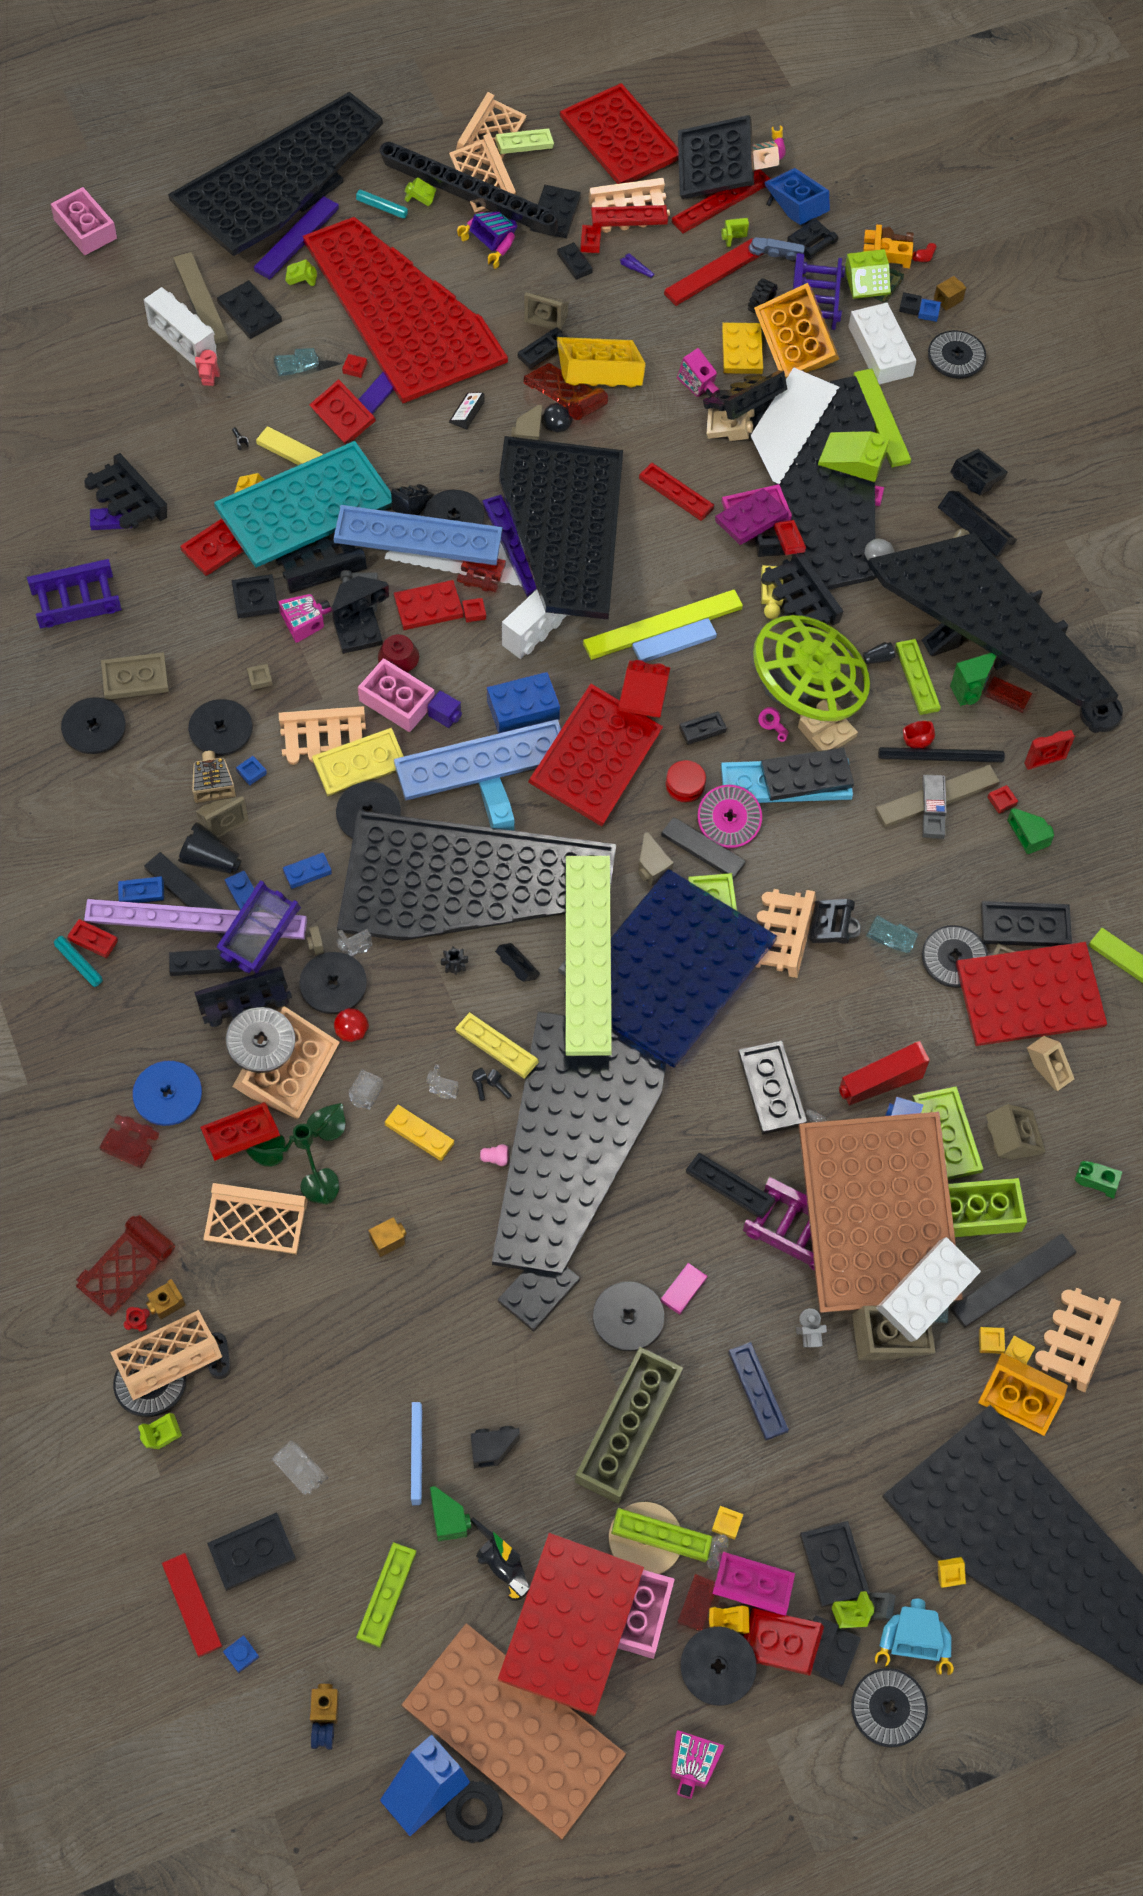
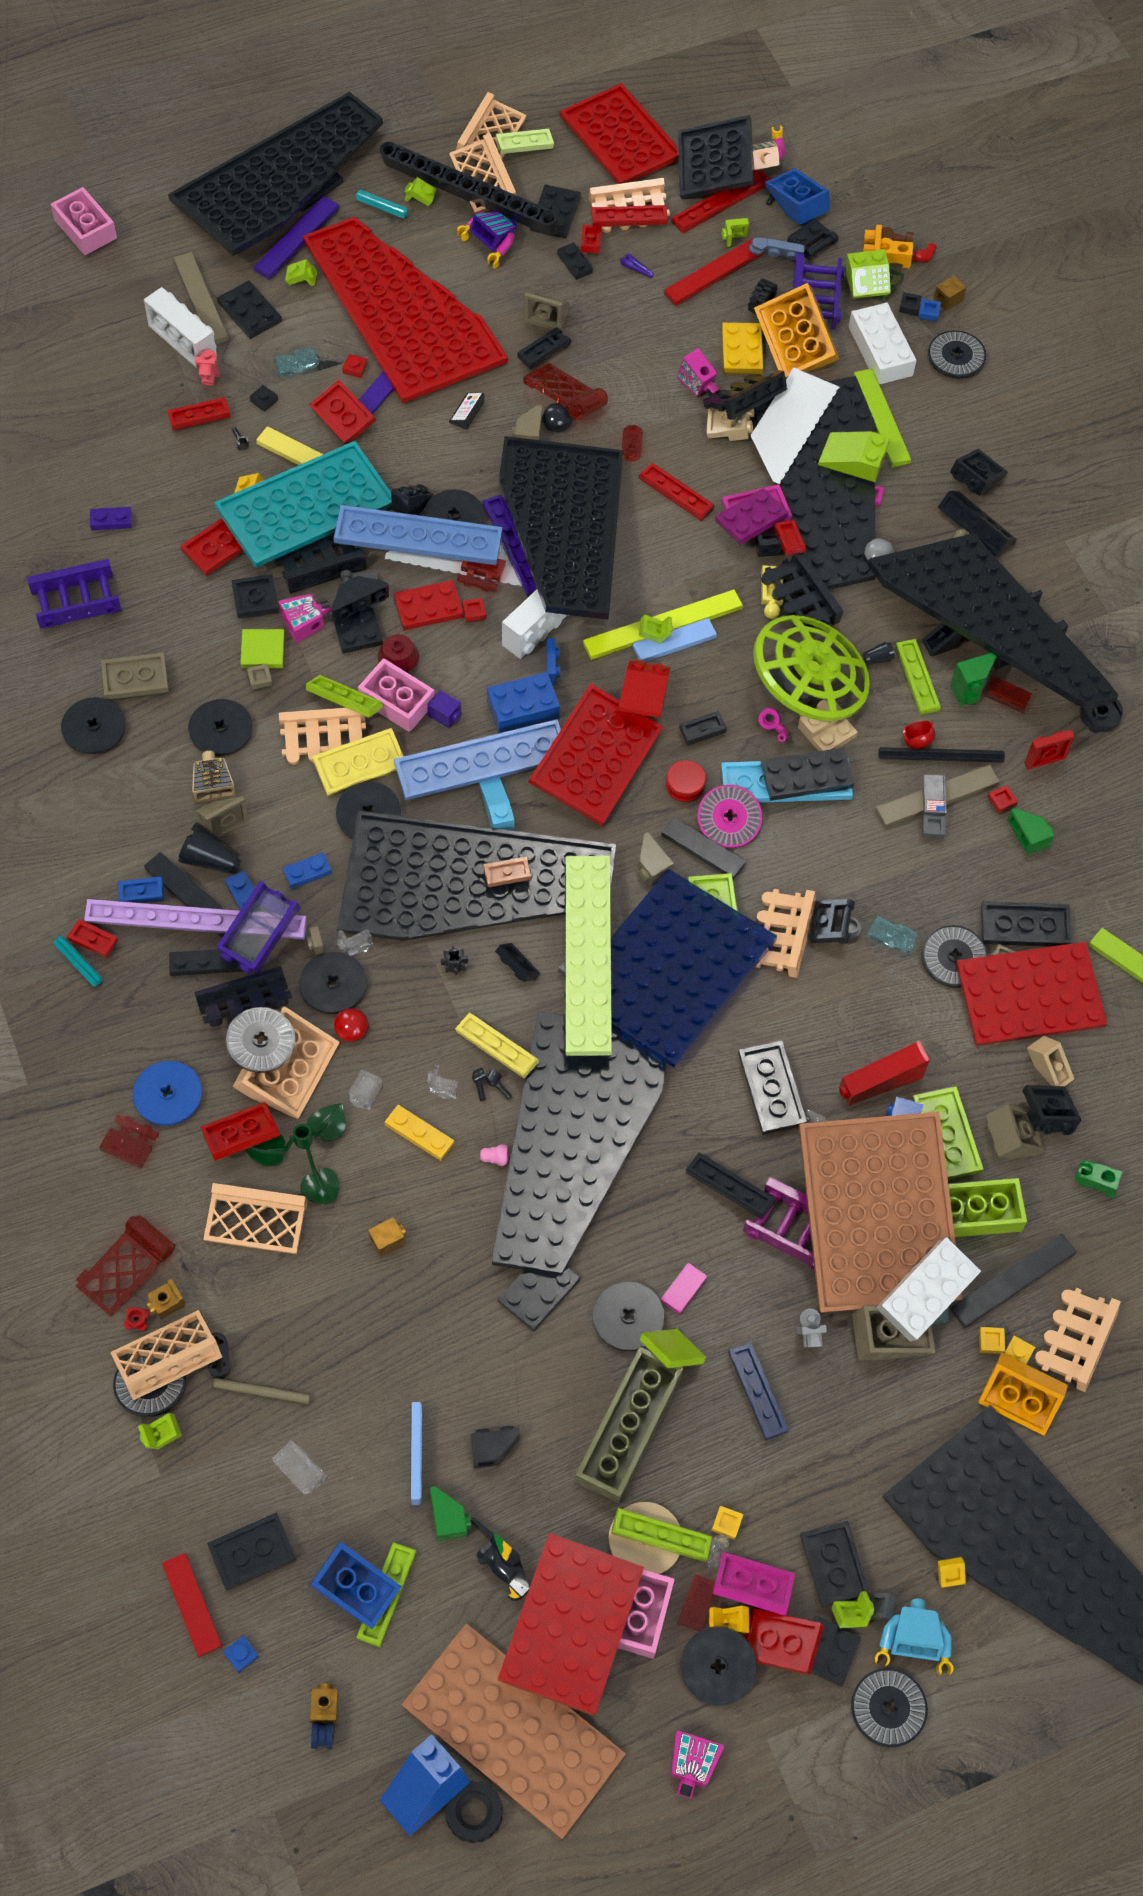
(136, 487): black fence -> none
(198, 413): none -> red plate
(251, 770): blue plate -> none
(262, 648): none -> lime tile
(262, 1391): none -> dark tan bar
(263, 398): none -> black plate
(344, 696): none -> lime tile
(354, 1585): none -> blue slope
(507, 871): none -> plate
(552, 654): none -> blue plate
(600, 362): yellow slope -> none
(632, 439): none -> clear red plate
(655, 629): none -> lime bracket
(672, 1348): none -> lime tile
(1051, 1109): none -> black plate

